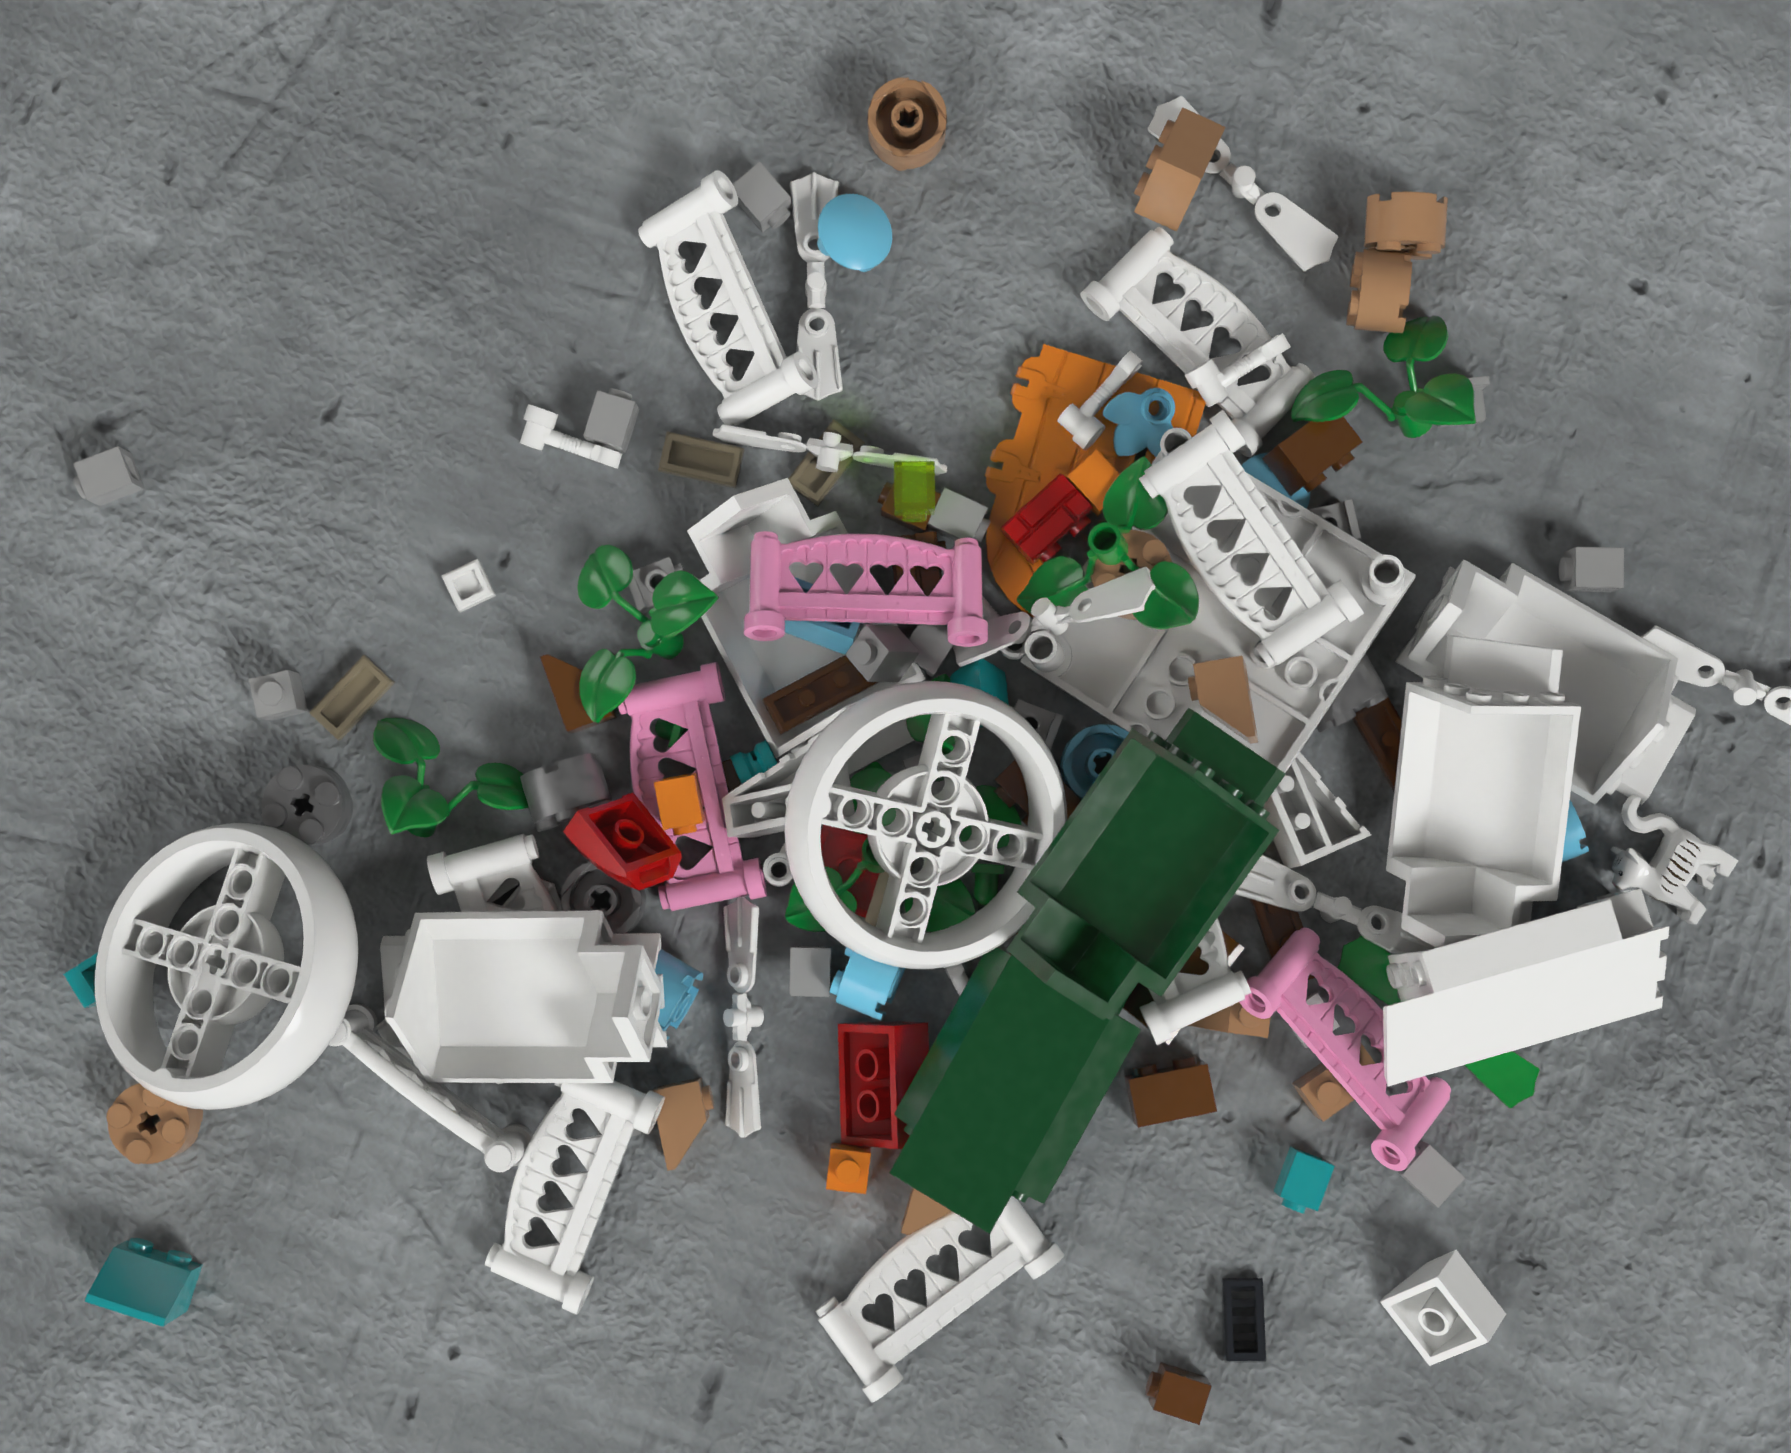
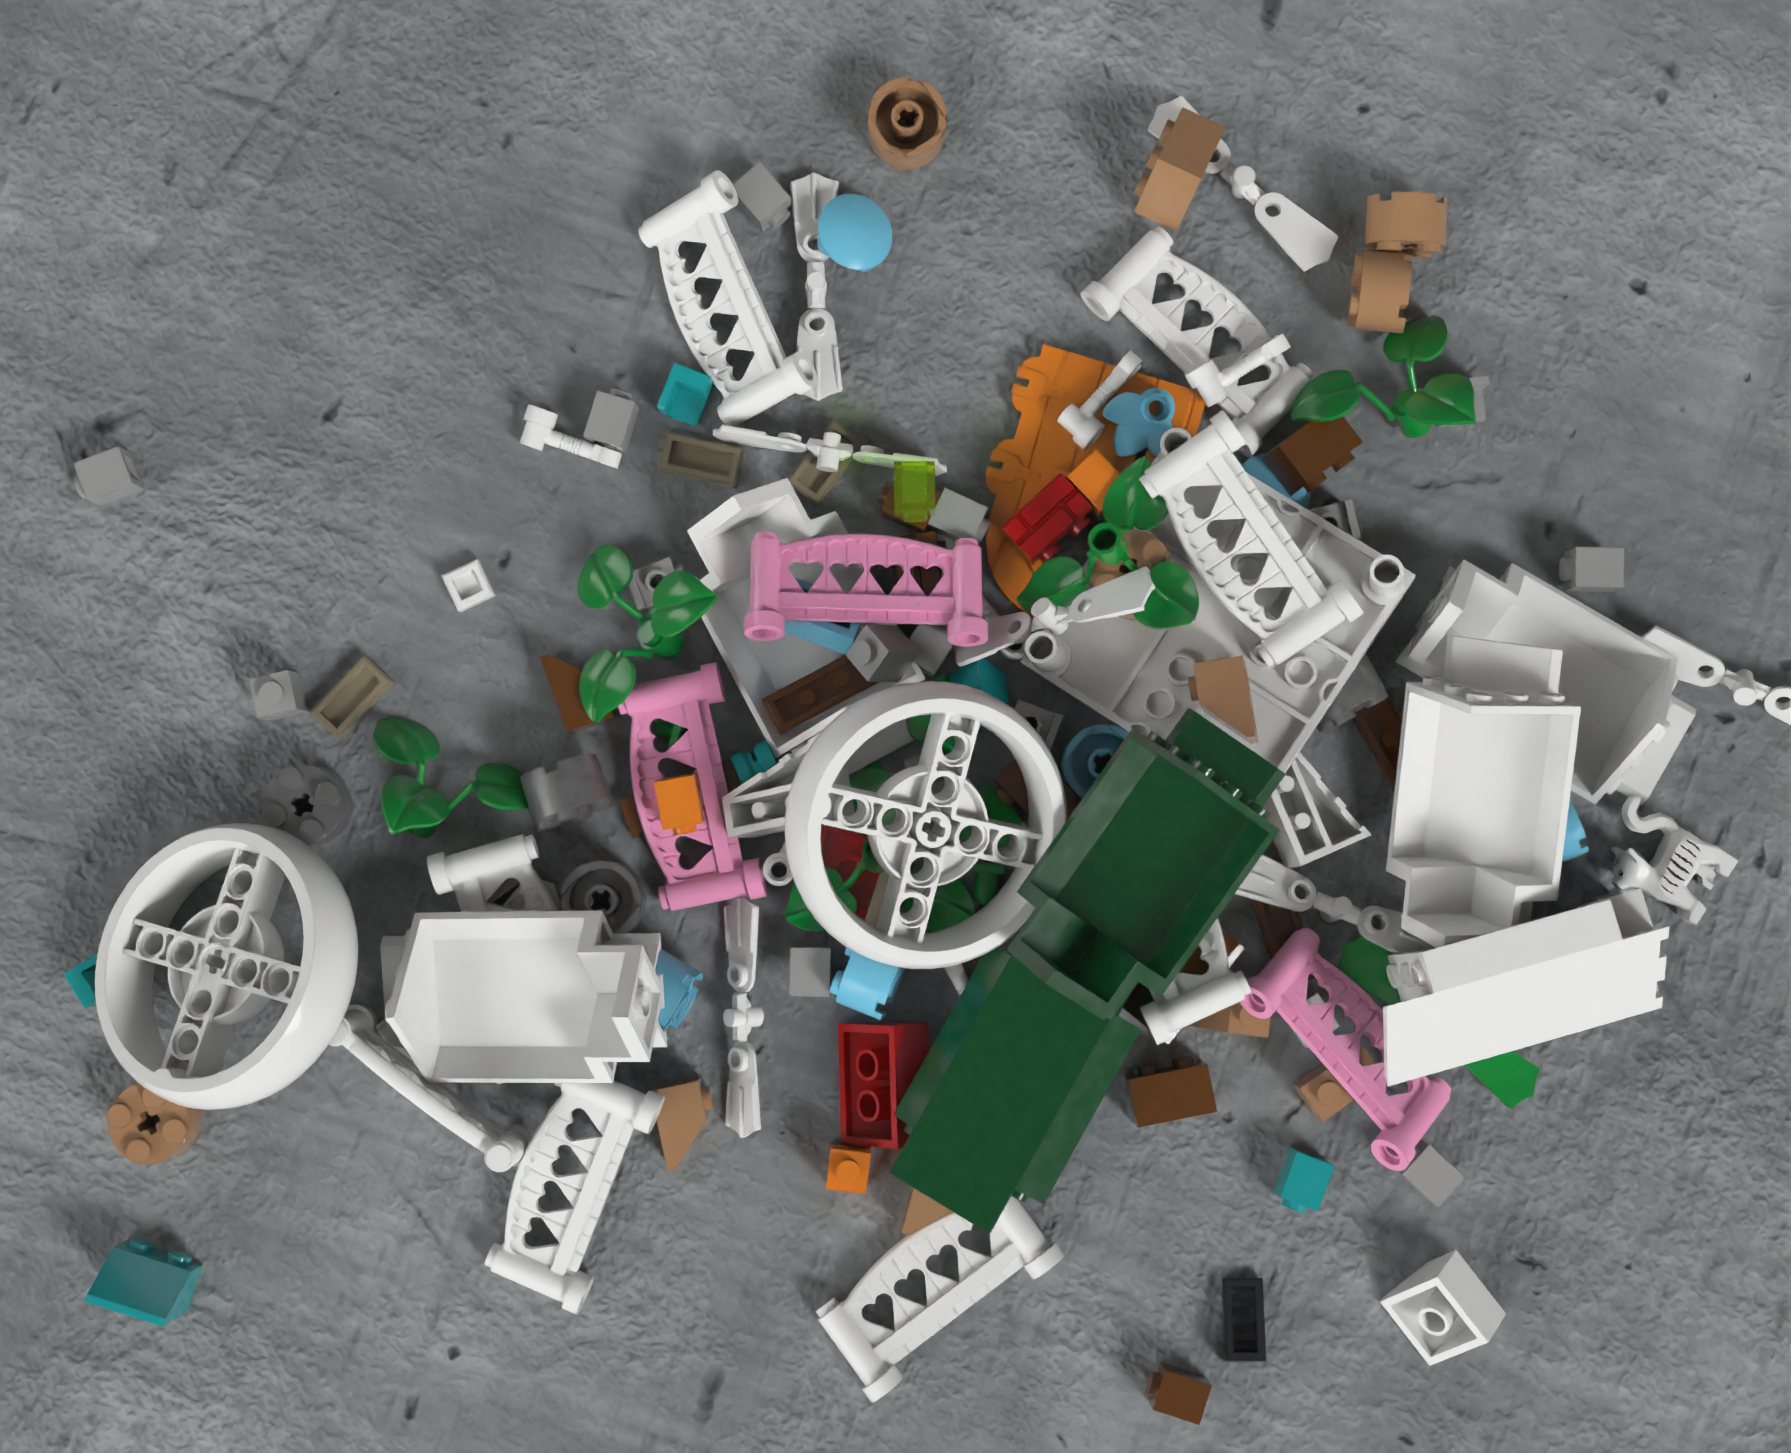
(625, 842): red slope -> none
(685, 395): none -> teal panel

